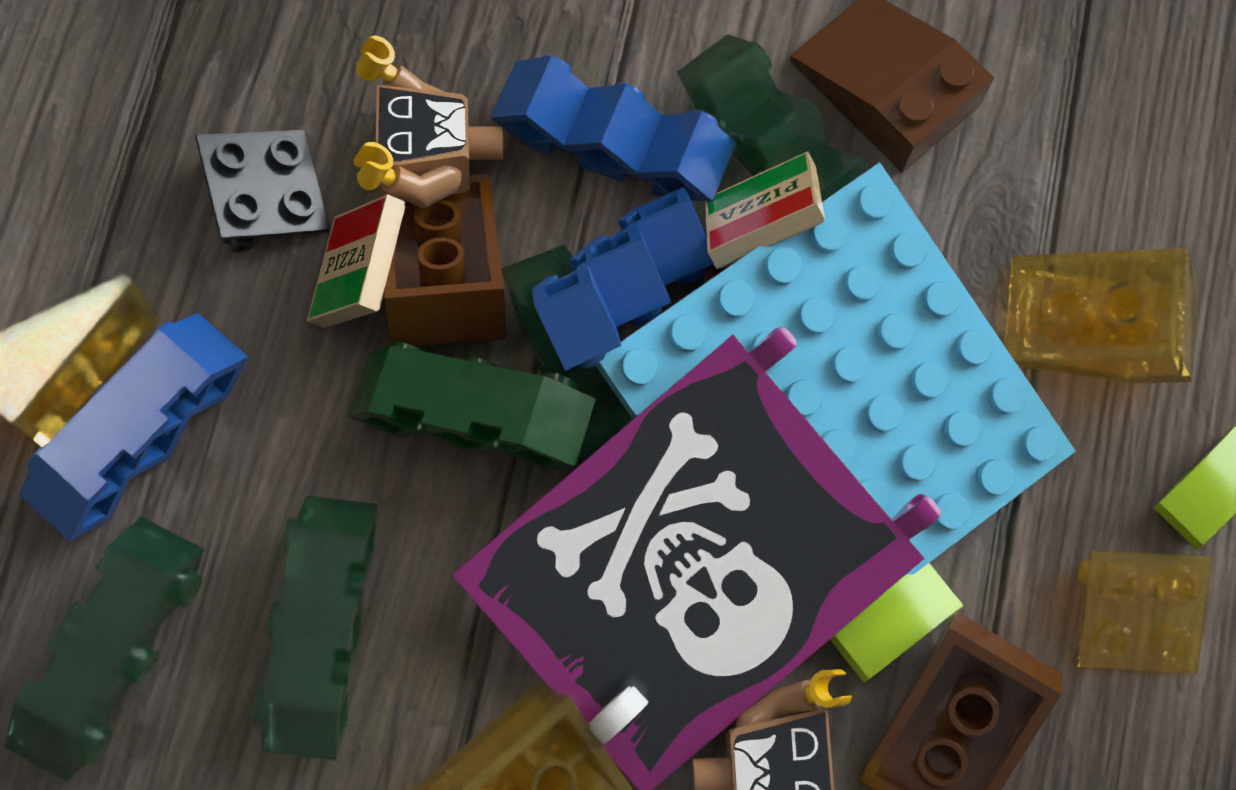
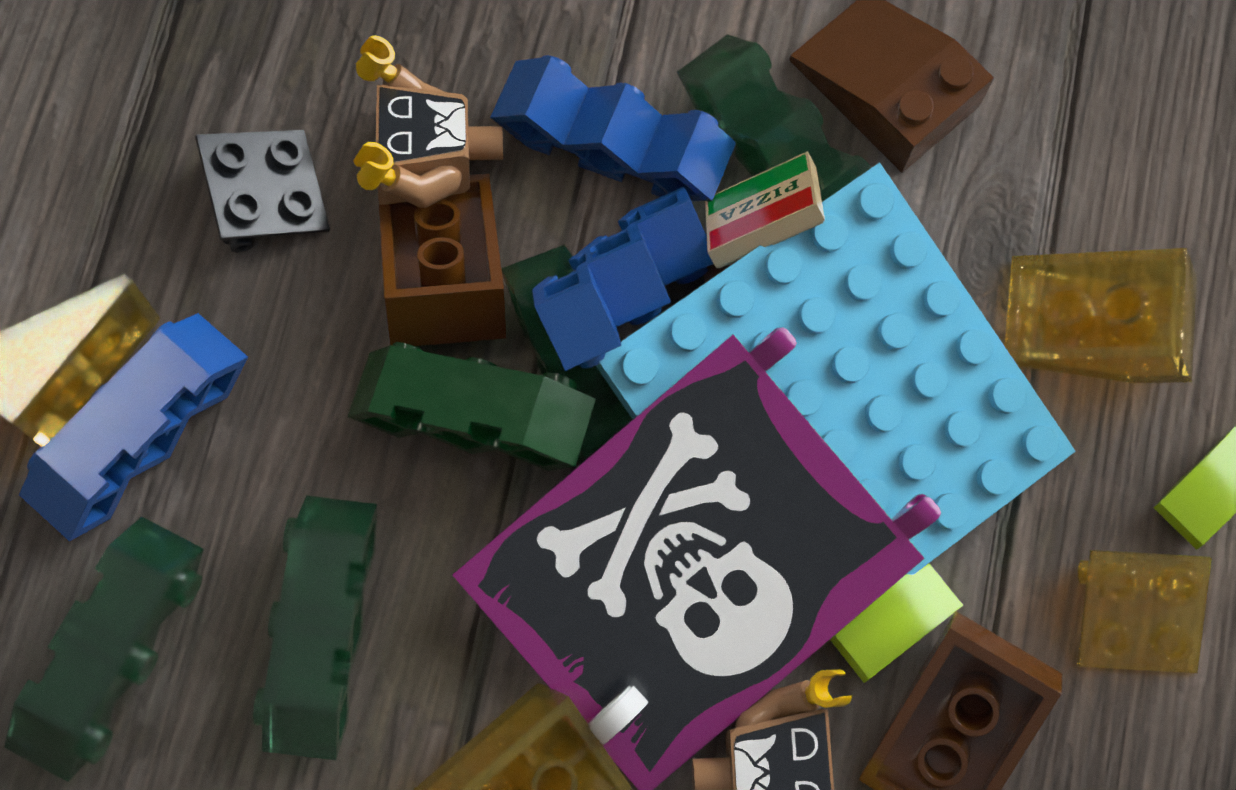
(356, 262): tile -> none

